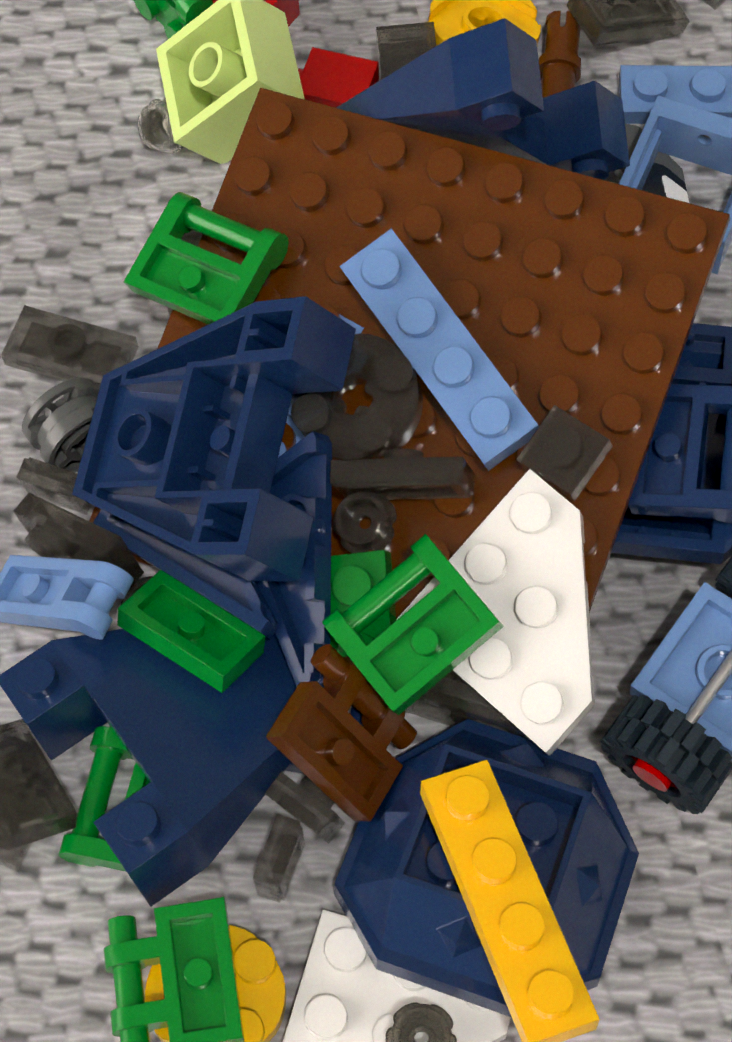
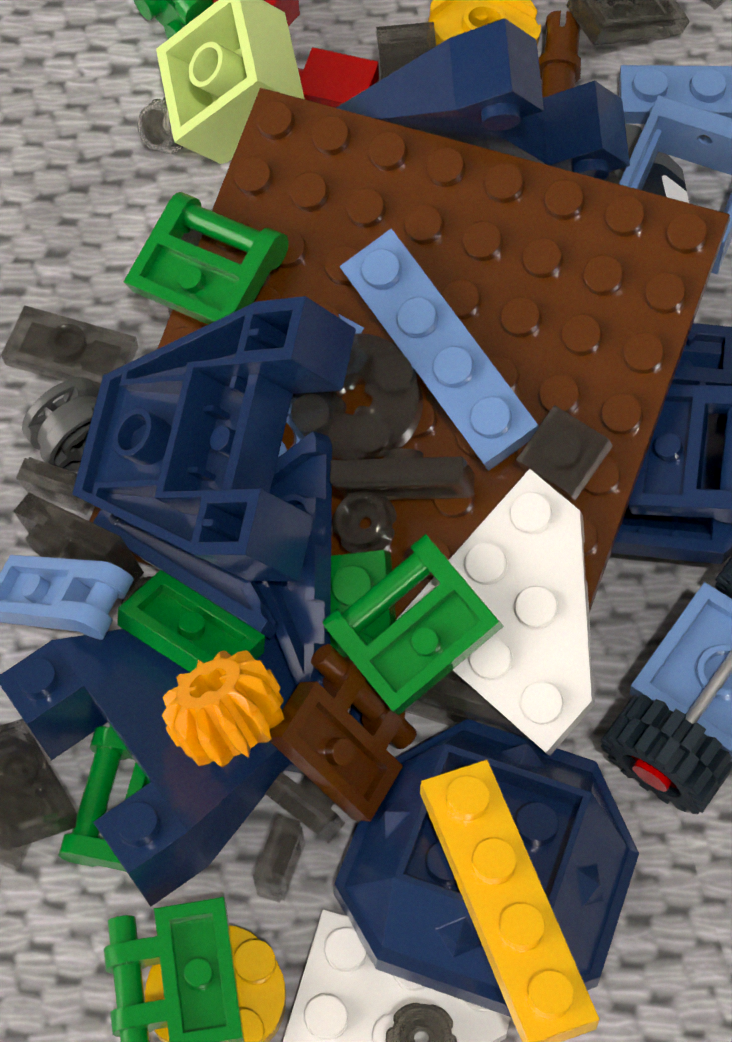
(223, 708): none -> light orange gear

